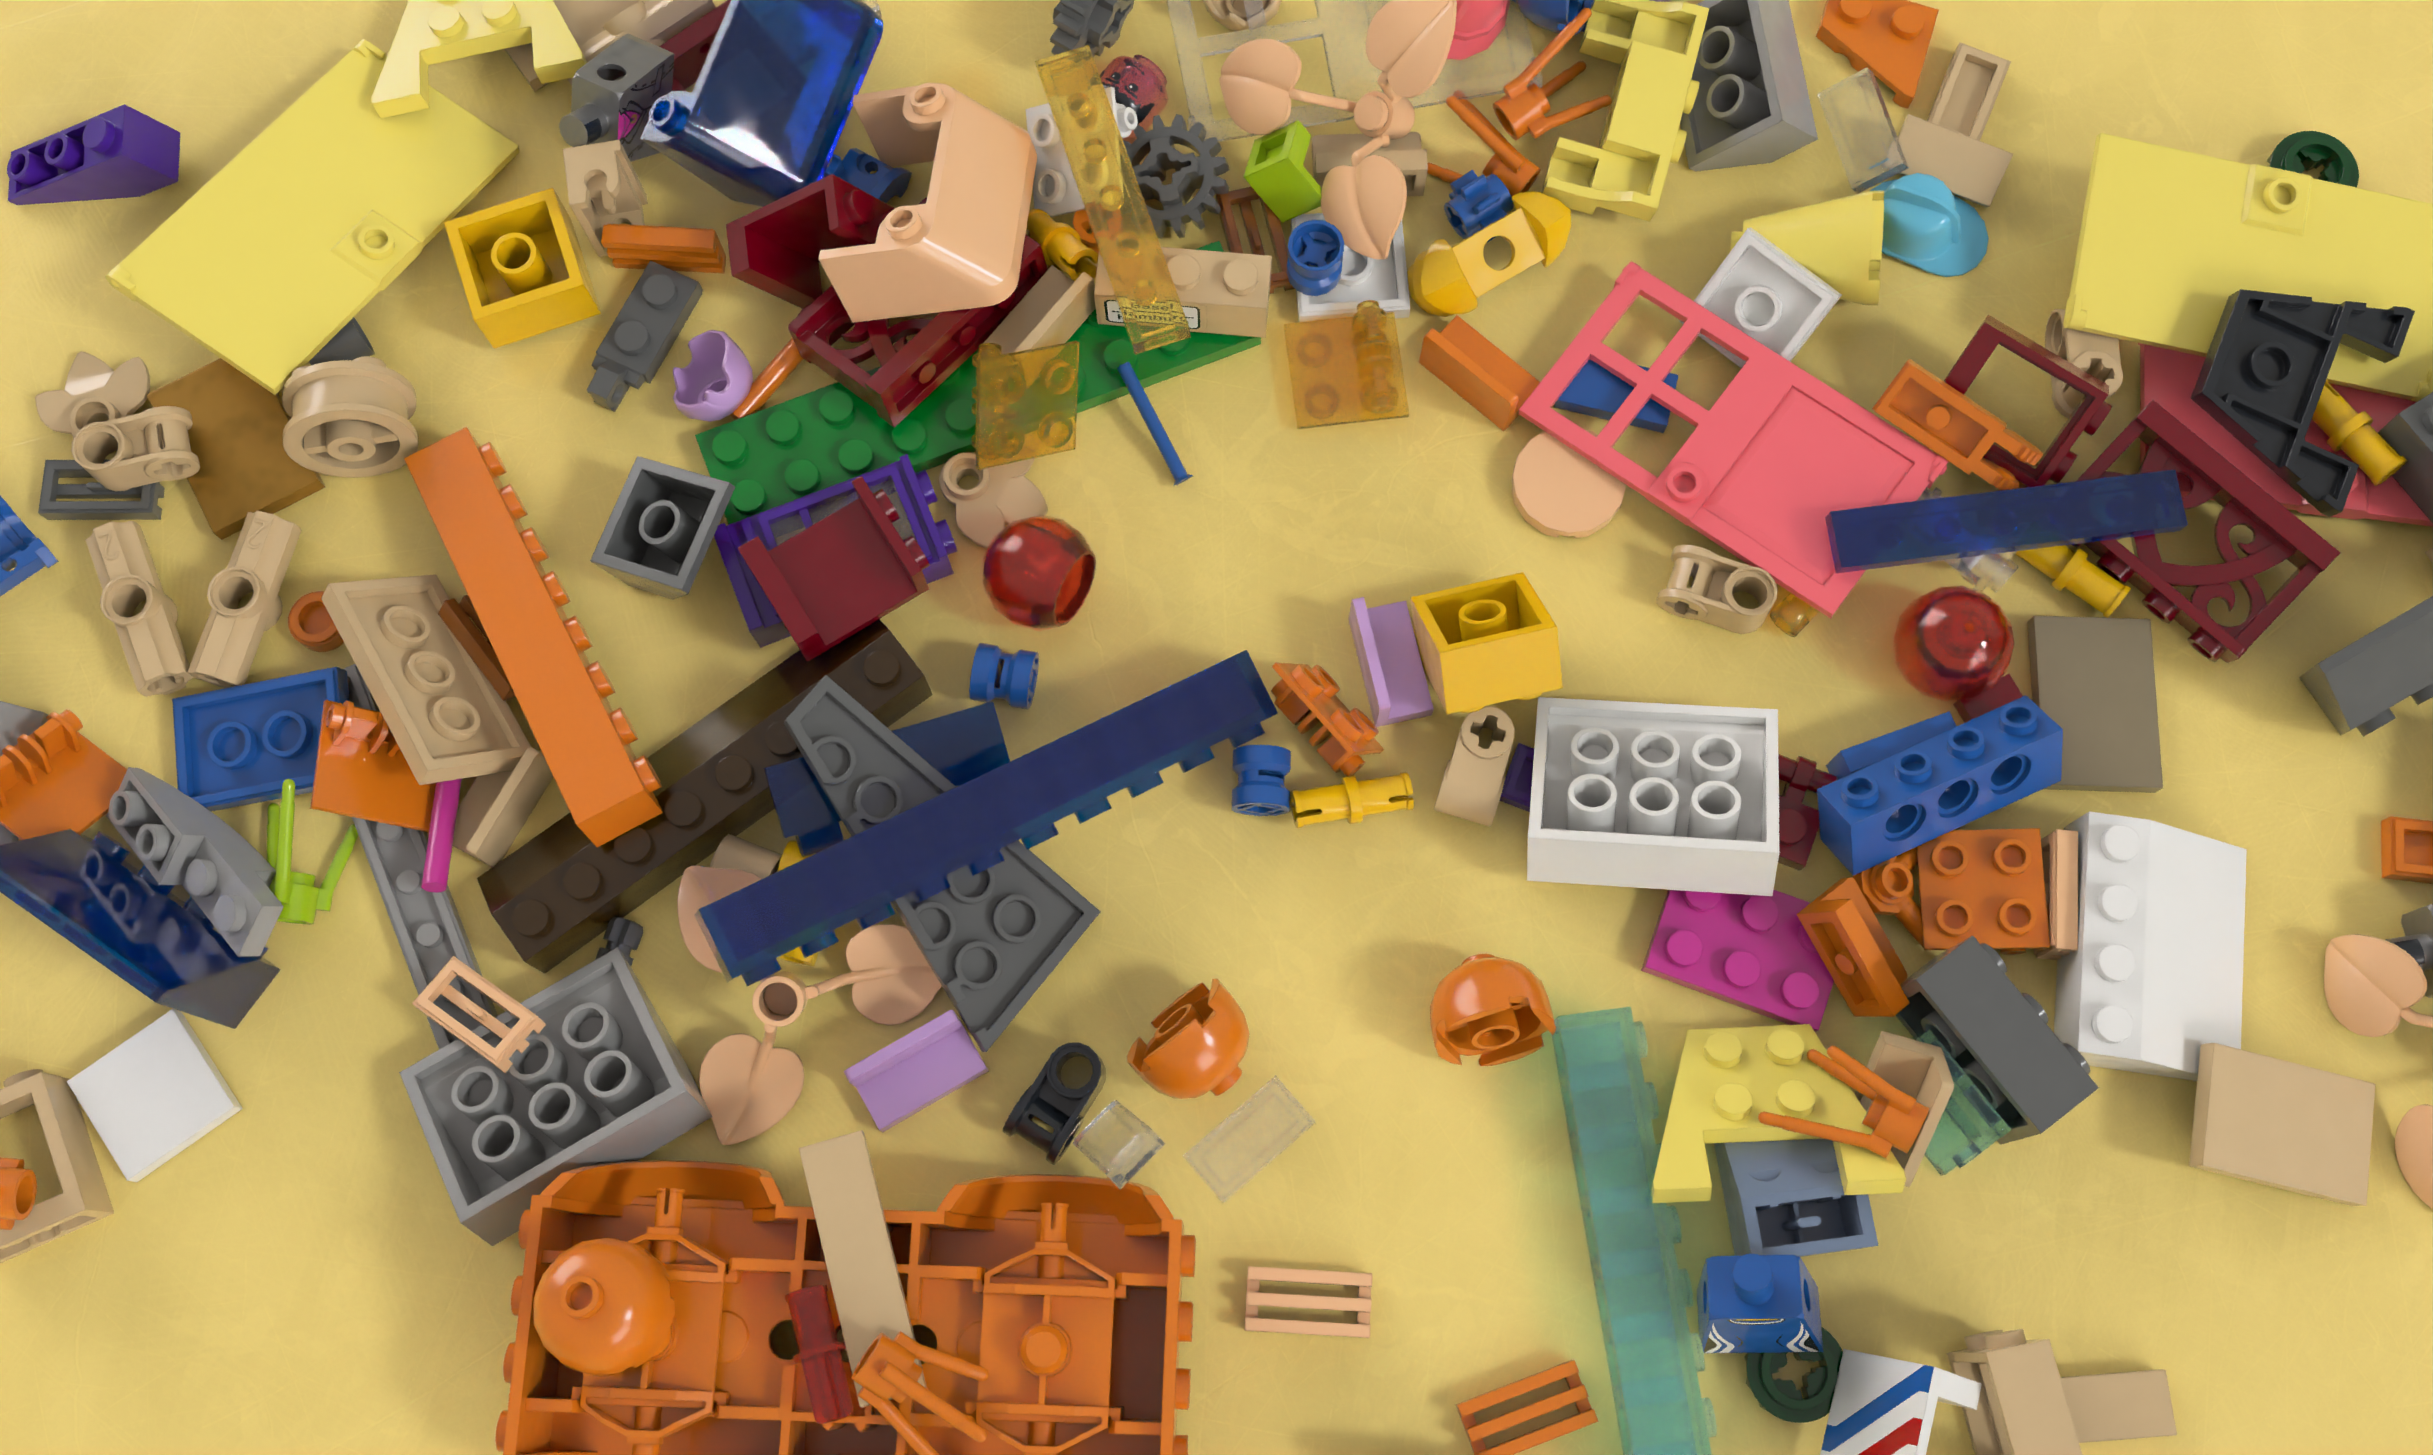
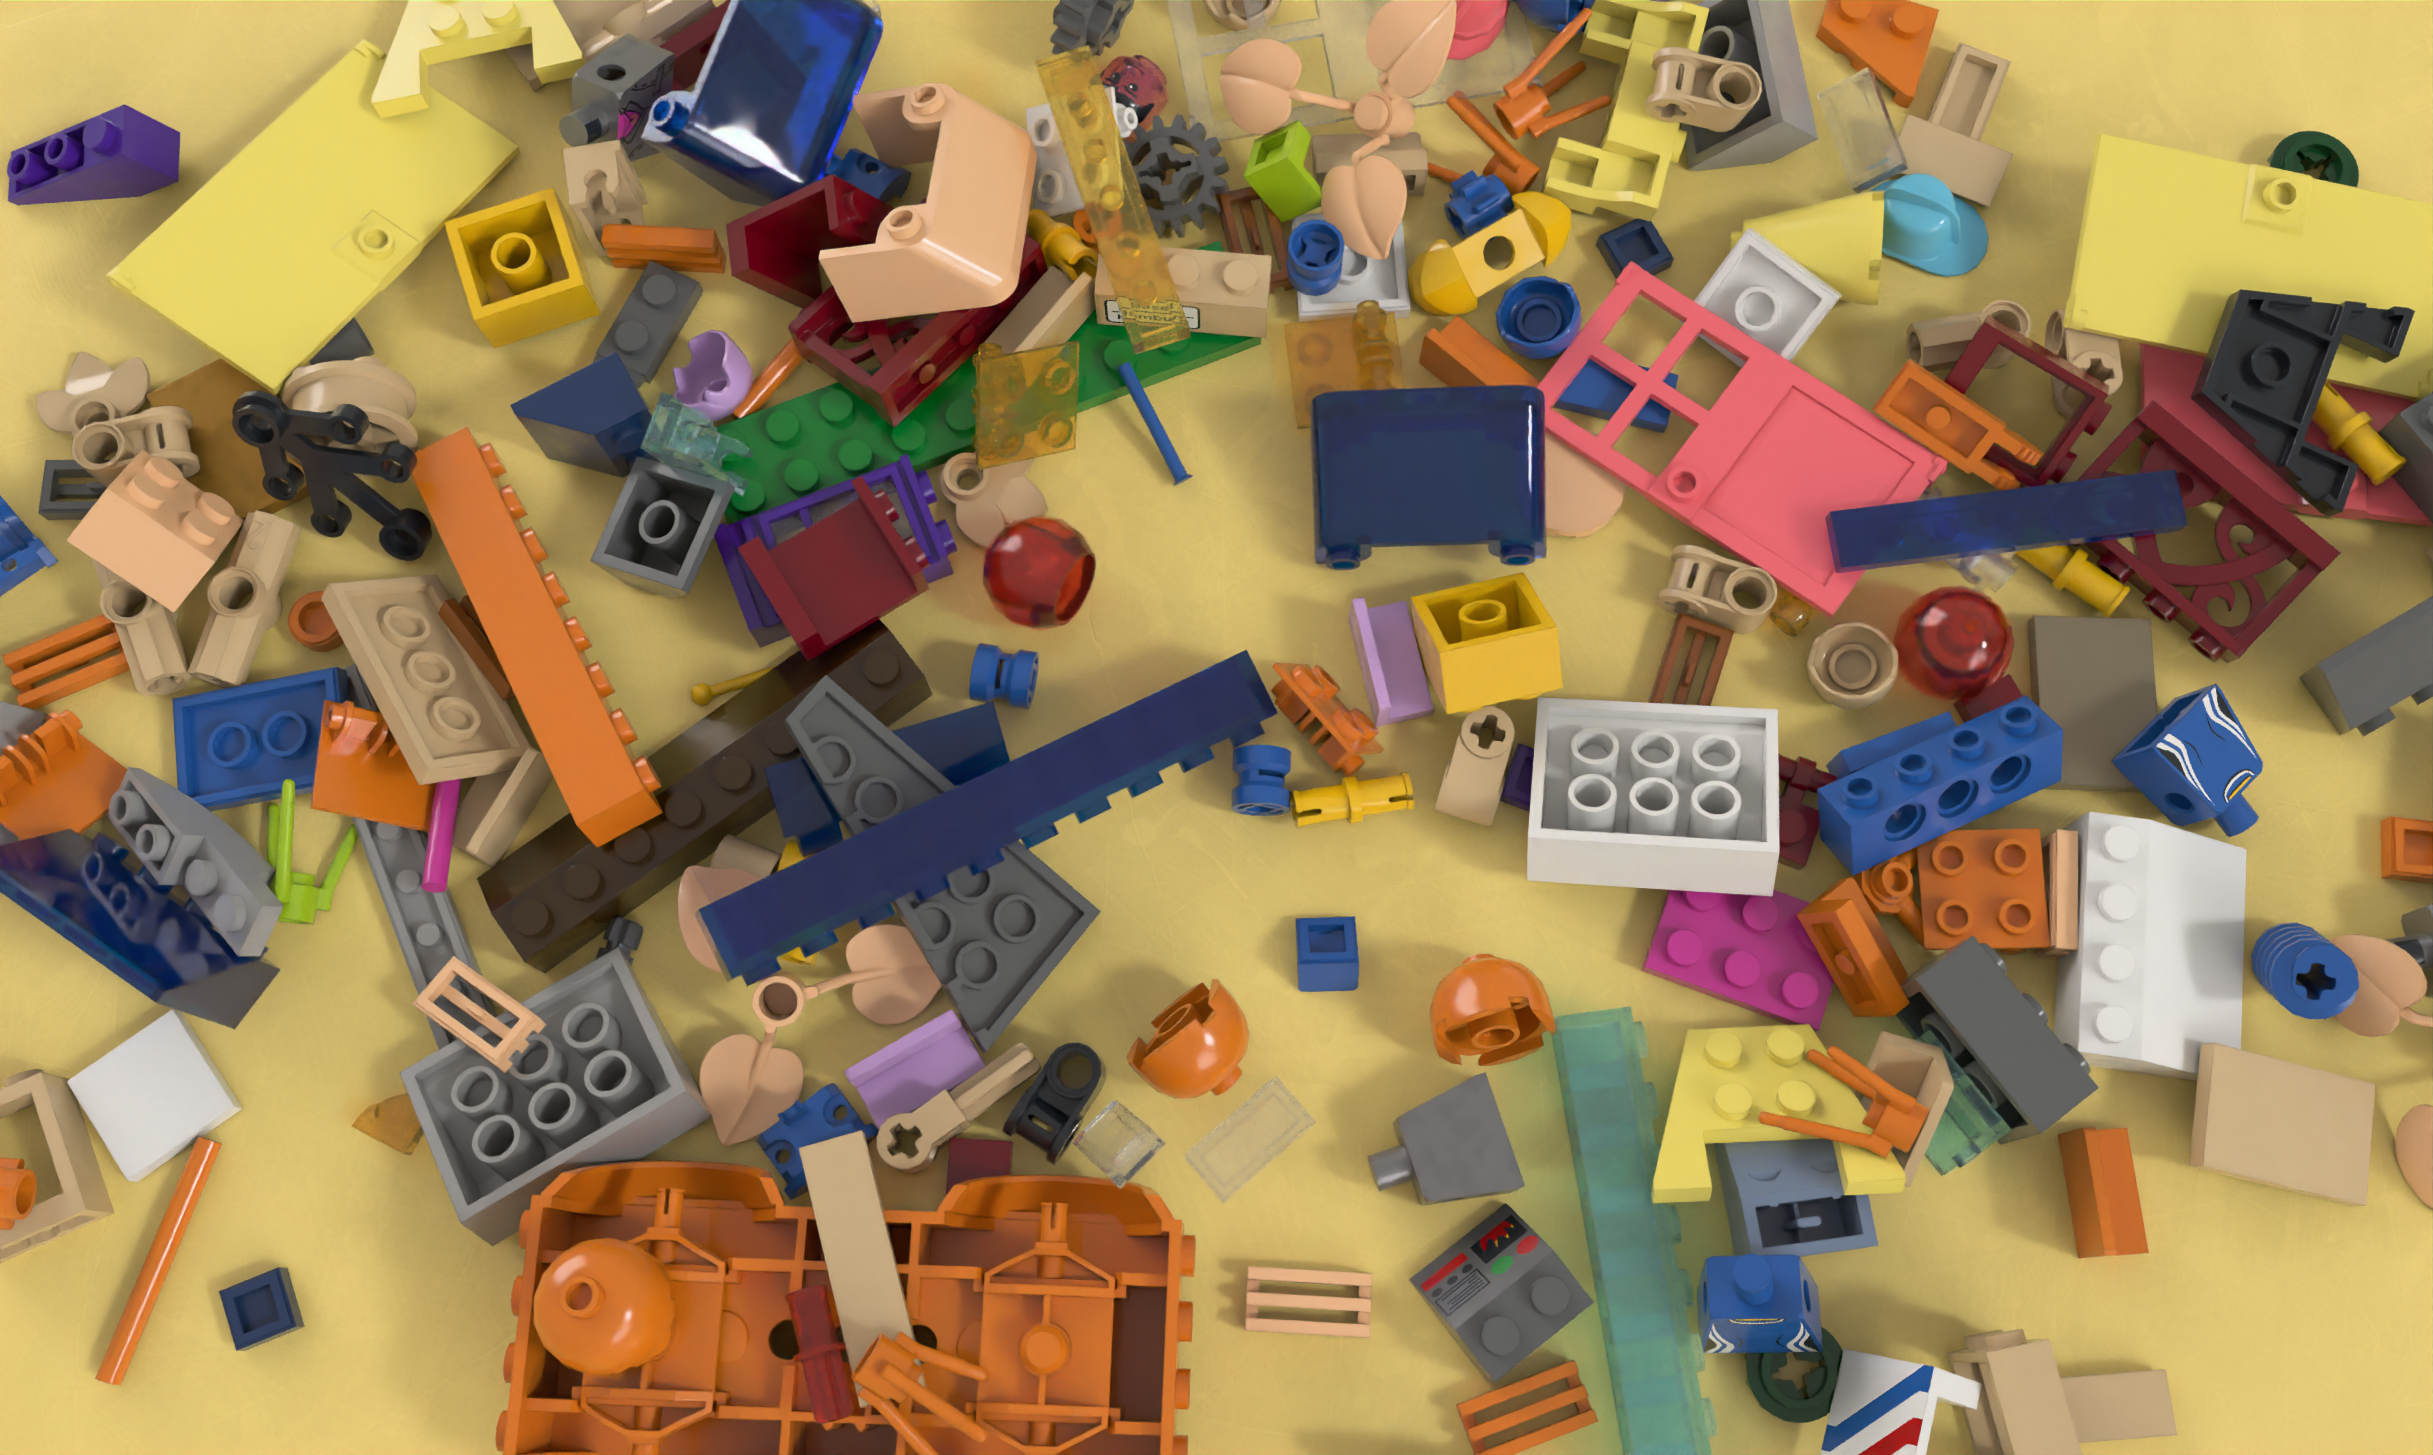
(25, 676): none -> orange tile
(157, 529): none -> light nougat brick
(158, 1261): none -> orange bar
(261, 1309): none -> dark blue tile
(273, 428): none -> black plant
(392, 1123): none -> clear yellow tile
(590, 418): none -> dark blue slope
(691, 442): none -> clear light blue hinge
(703, 693): none -> yellow hinge
(806, 1125): none -> blue piece
(952, 1111): none -> tan connector
(977, 1159): none -> dark red tile
(1327, 954): none -> blue slope
(1429, 471): none -> clear blue windscreen
(1451, 1148): none -> flat silver torso
(1500, 1292): none -> dark grey slope
(1539, 317): none -> blue hair
(1635, 242): none -> dark blue tile
(1696, 87): none -> tan piece
(1702, 630): none -> dark orange tile
(1852, 665): none -> tan hair
(1941, 341): none -> tan piece
(2102, 1192): none -> orange panel
(2195, 762): none -> blue torso
(2304, 971): none -> blue piece

